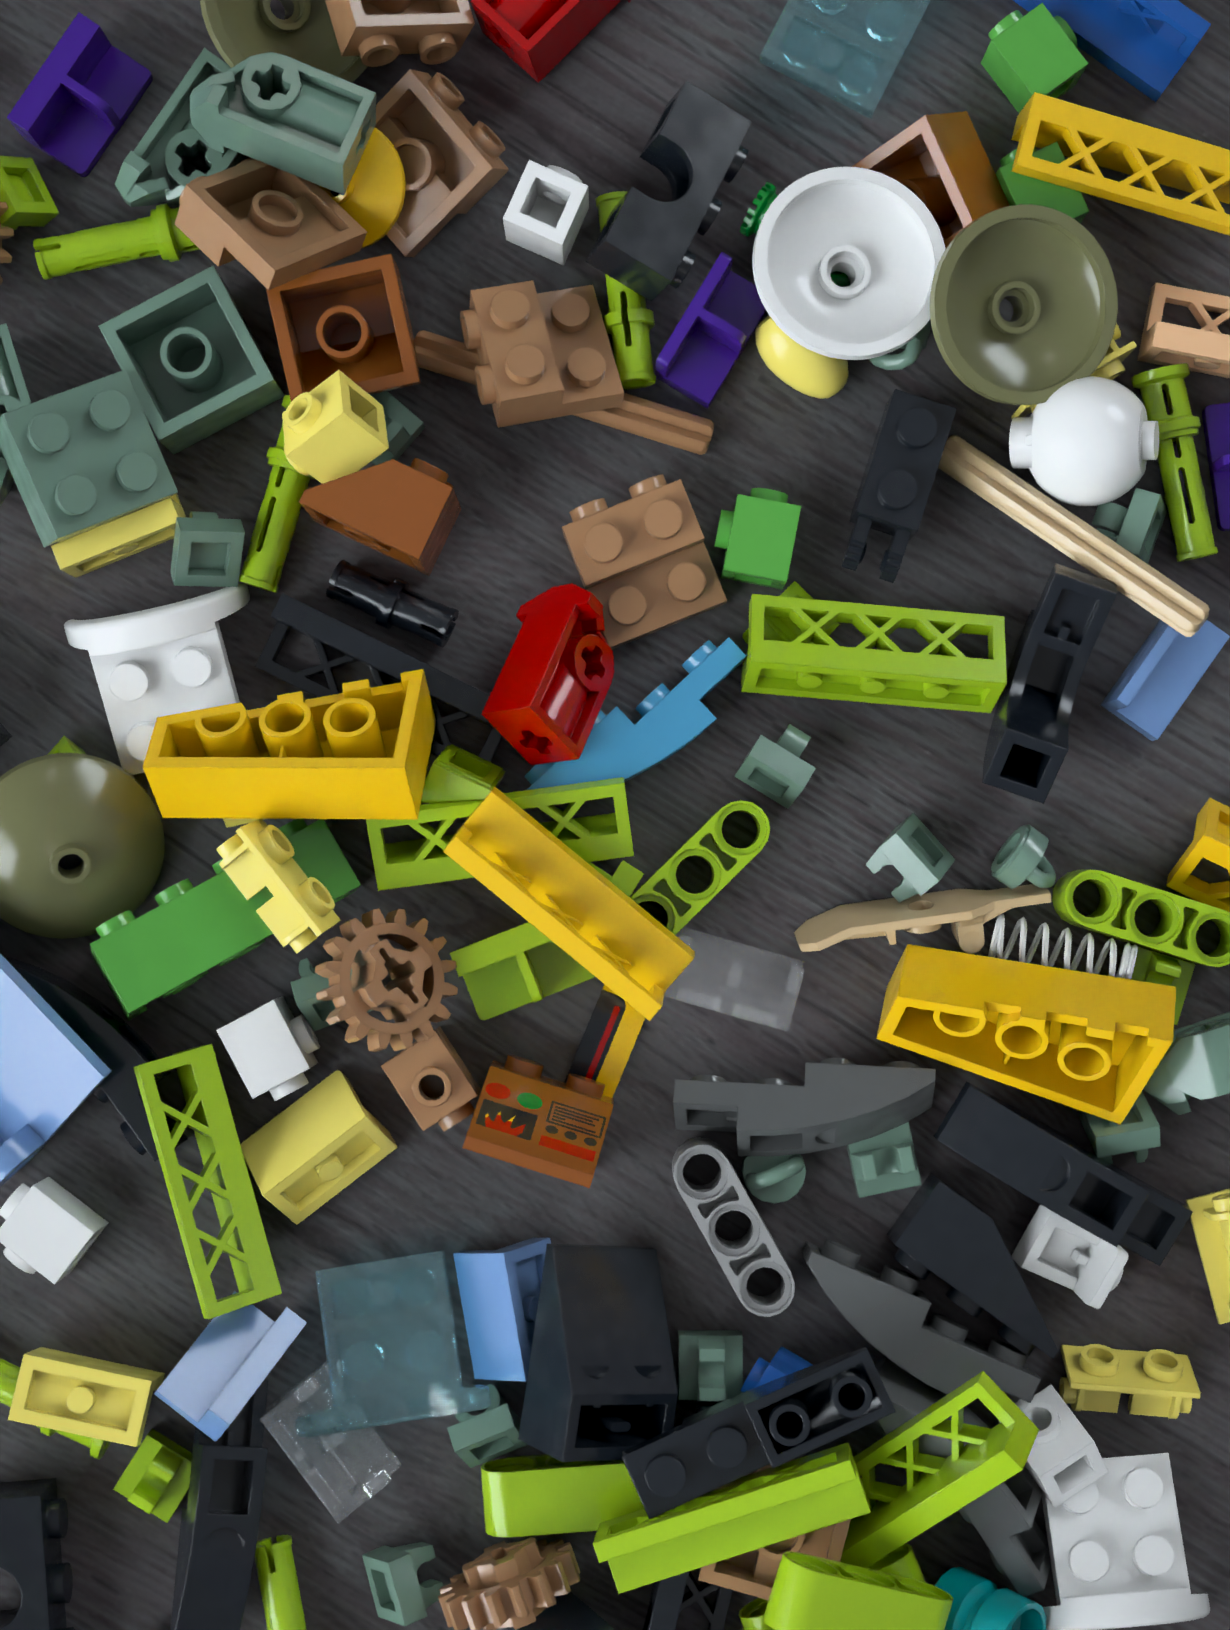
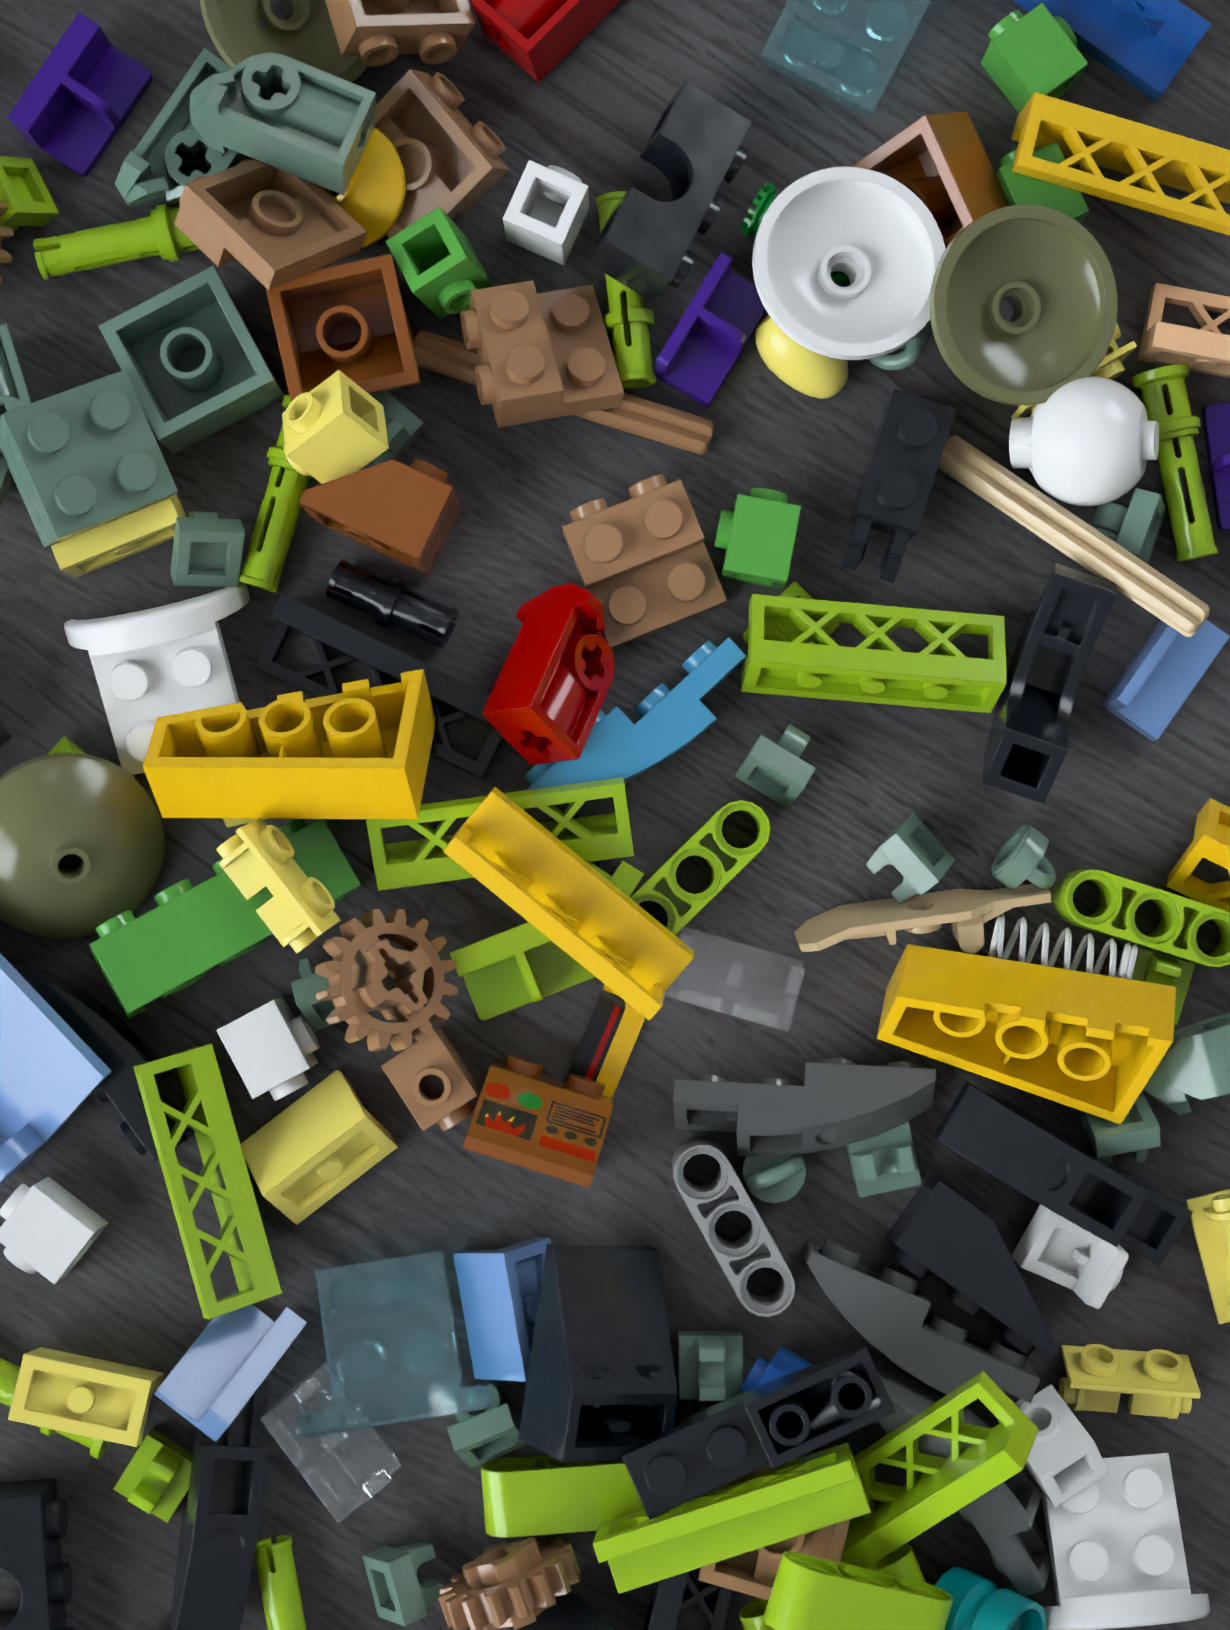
(438, 263): none -> bright green brick
(460, 777): lime slope -> none

